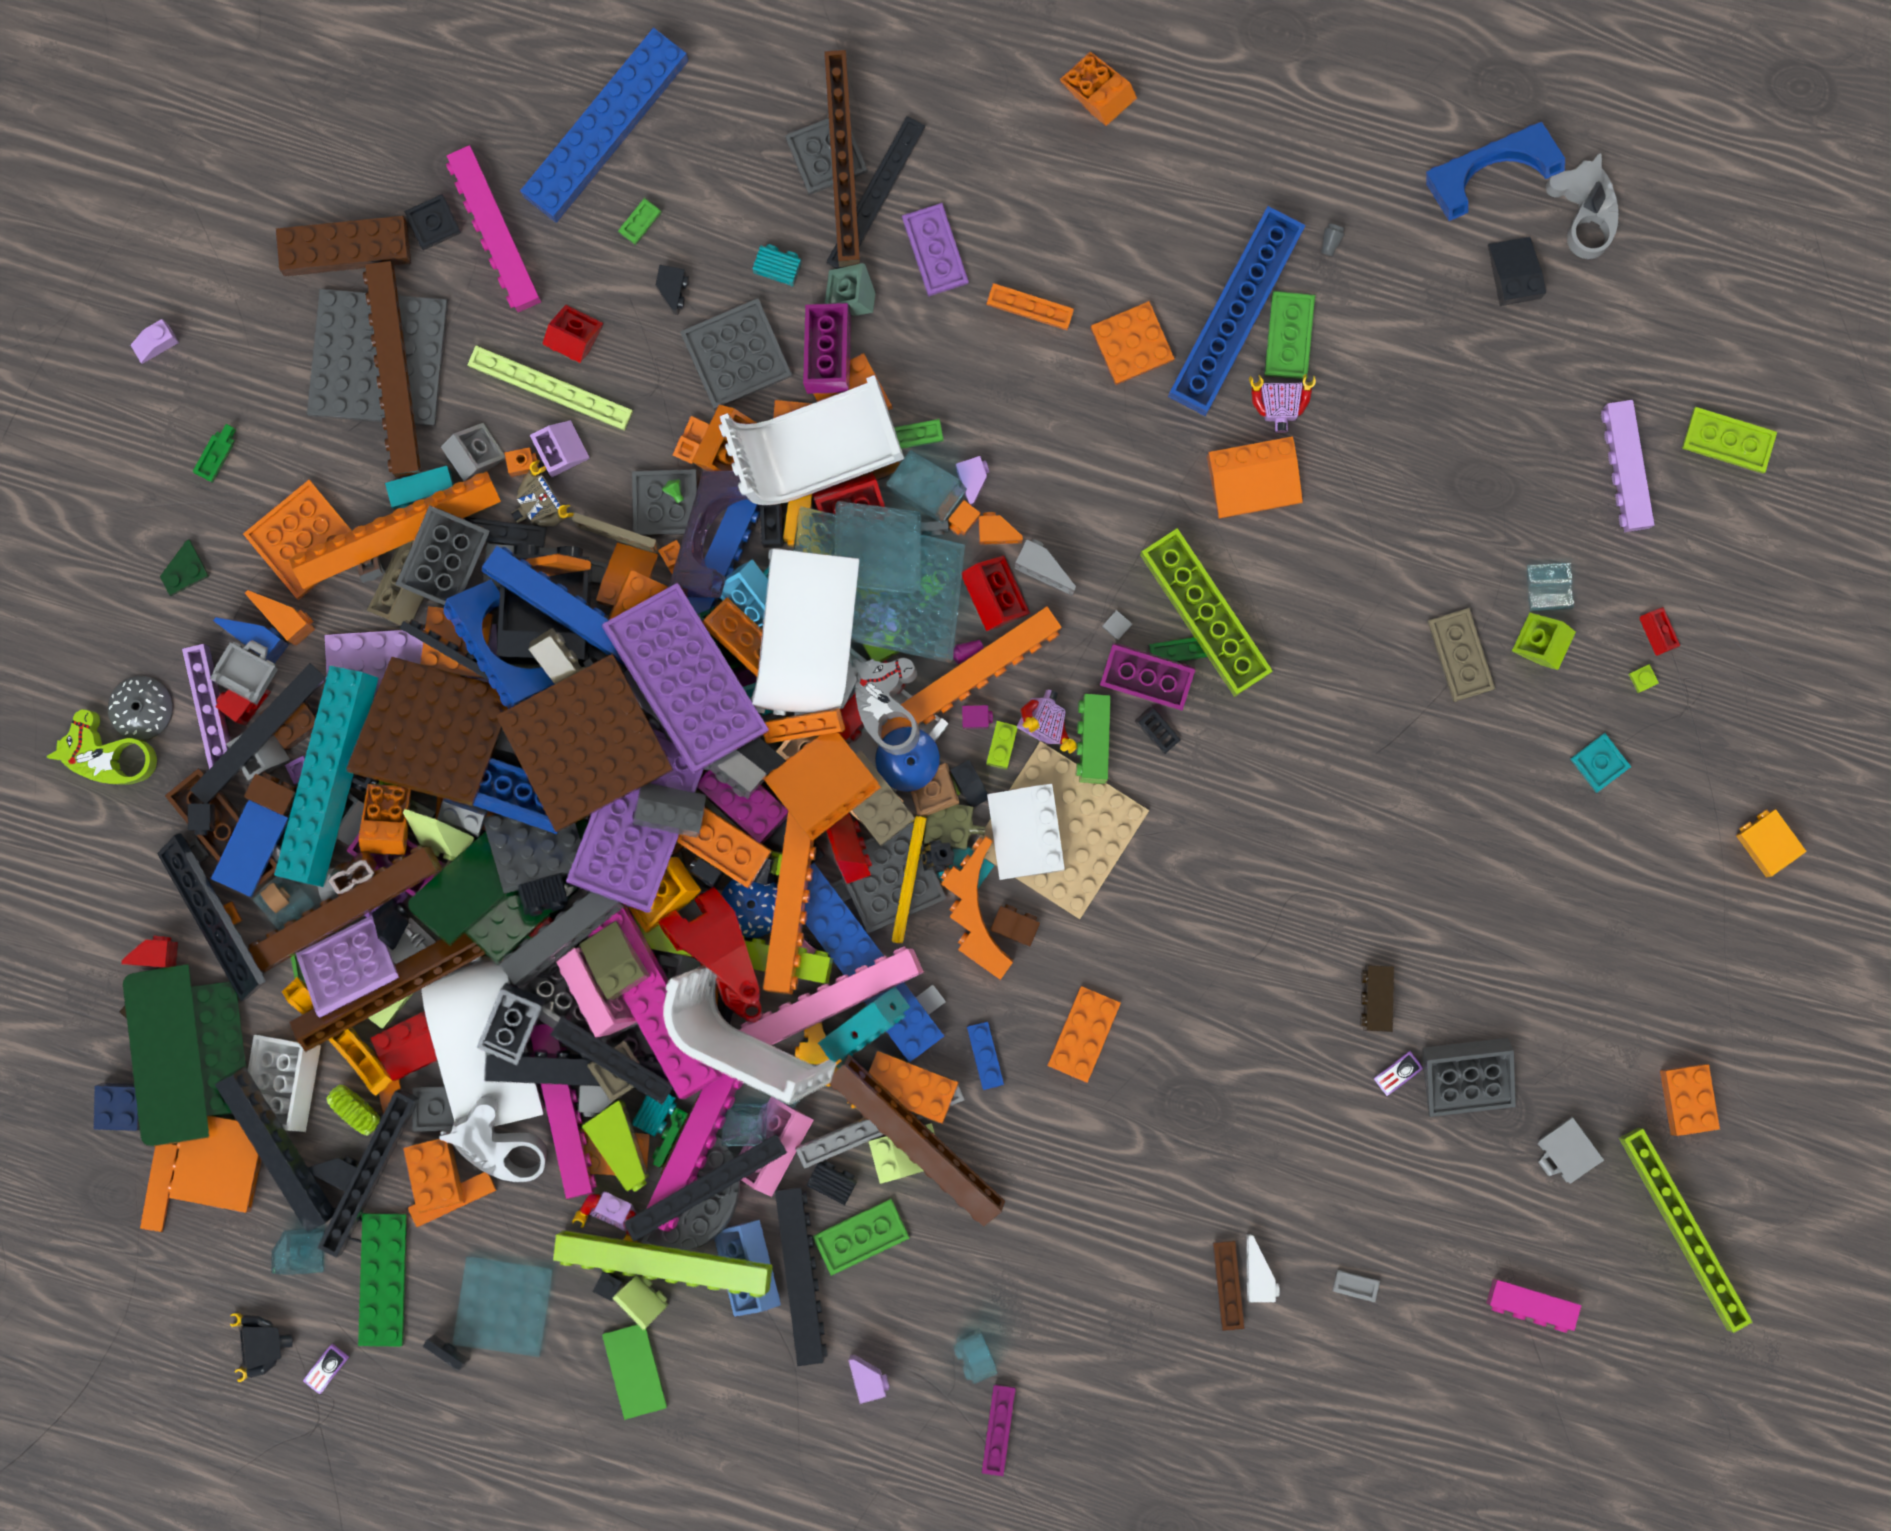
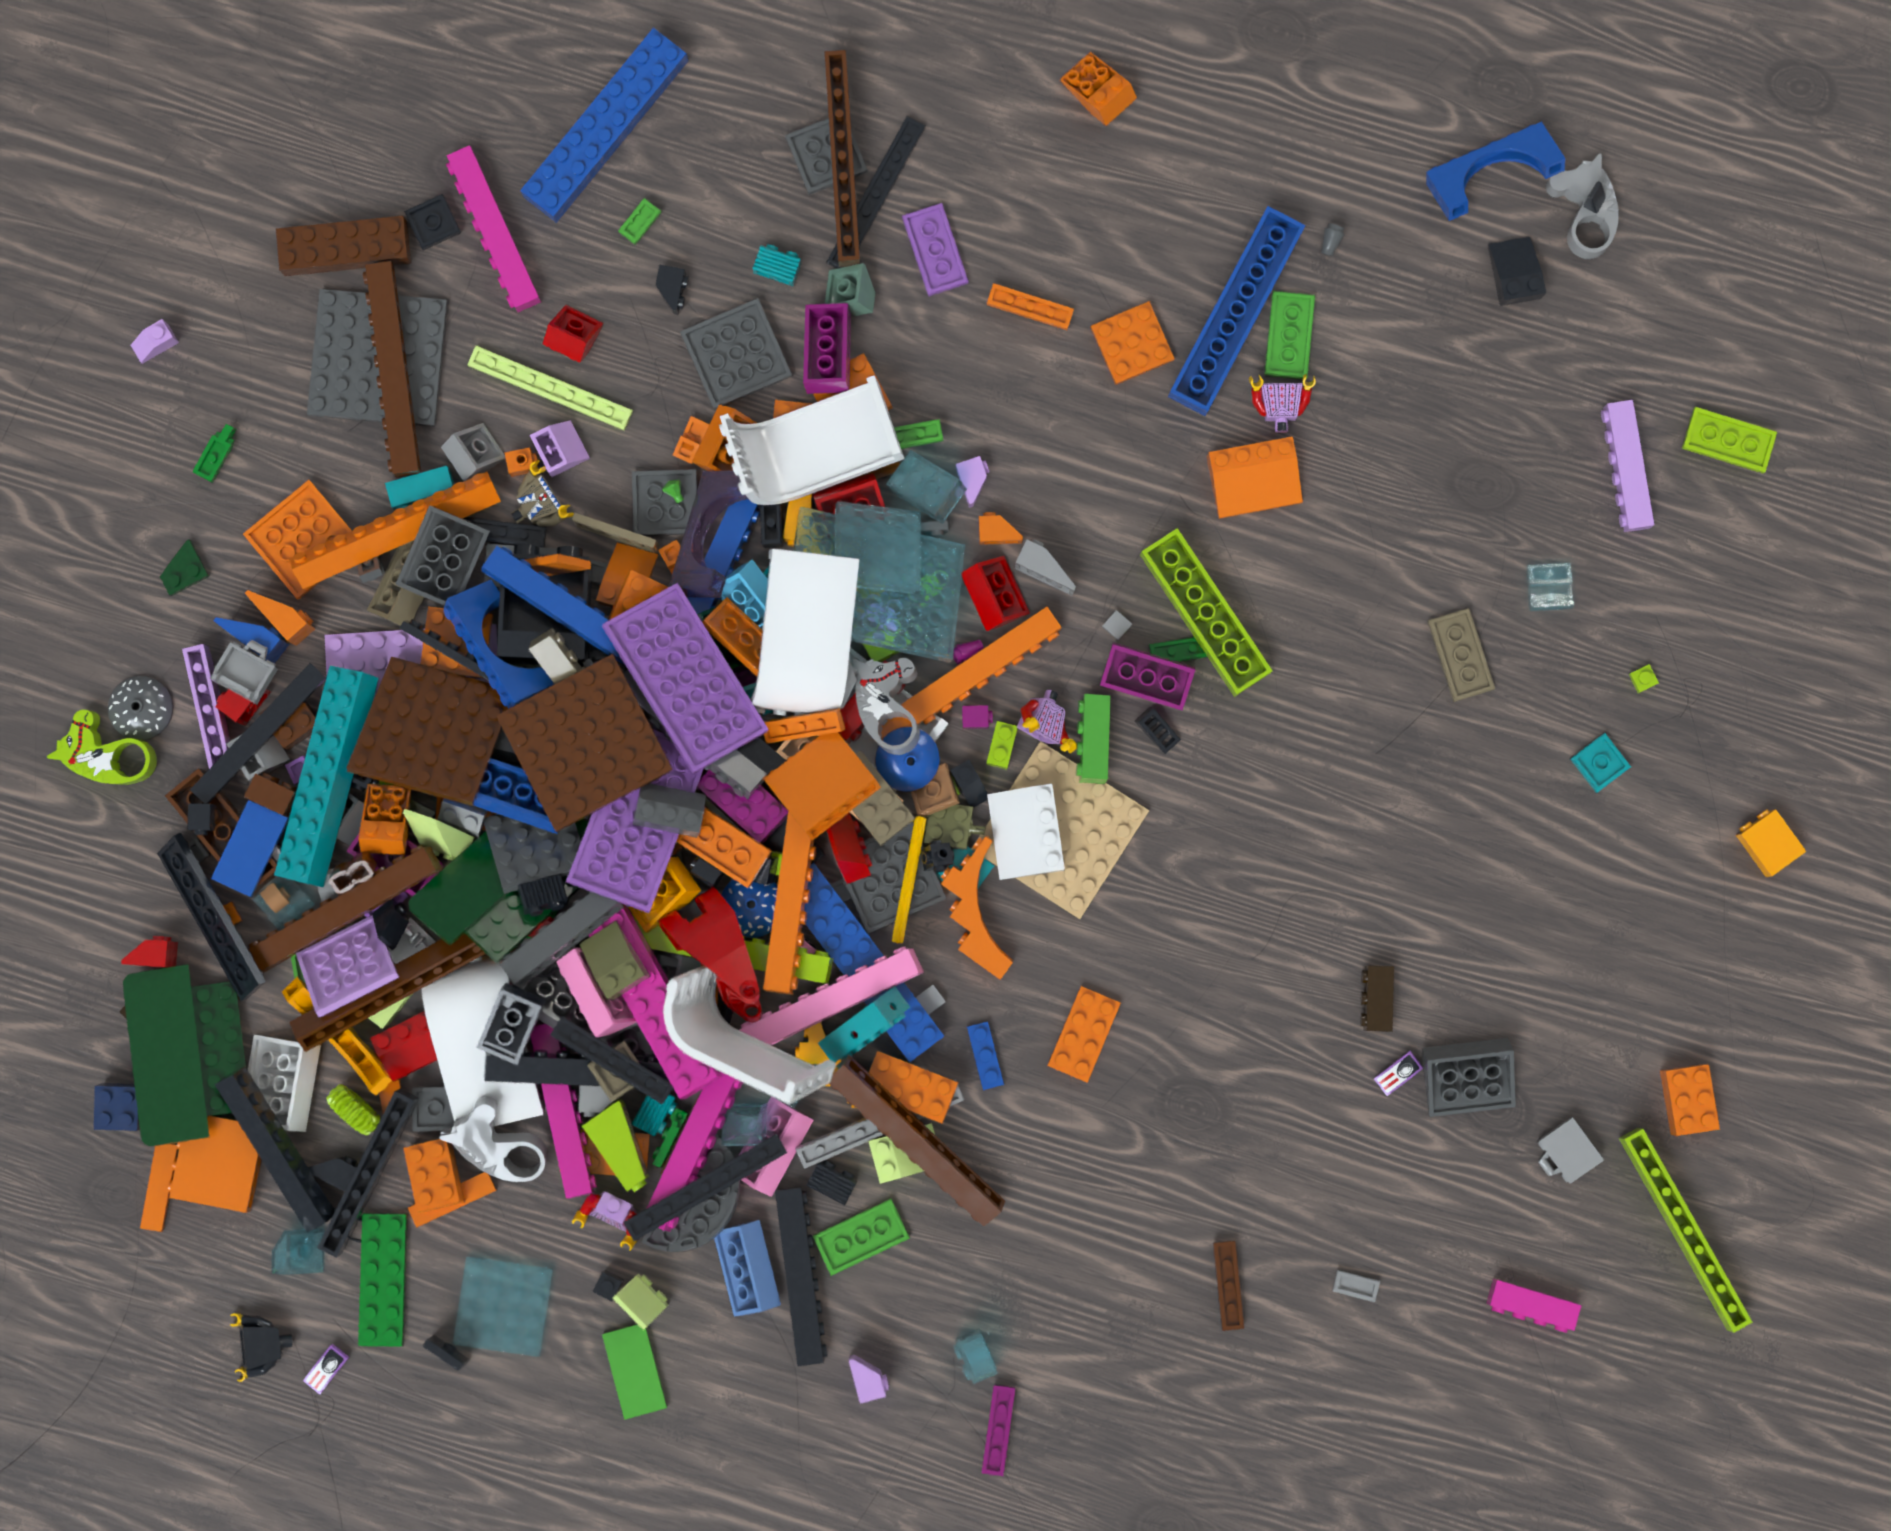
(663, 1262): lime brick -> none
(963, 518): orange brick -> none
(1014, 925): reddish brown brick -> none
(1260, 1280): white slope -> none
(1544, 640): lime slope -> none
(1659, 631): red slope -> none

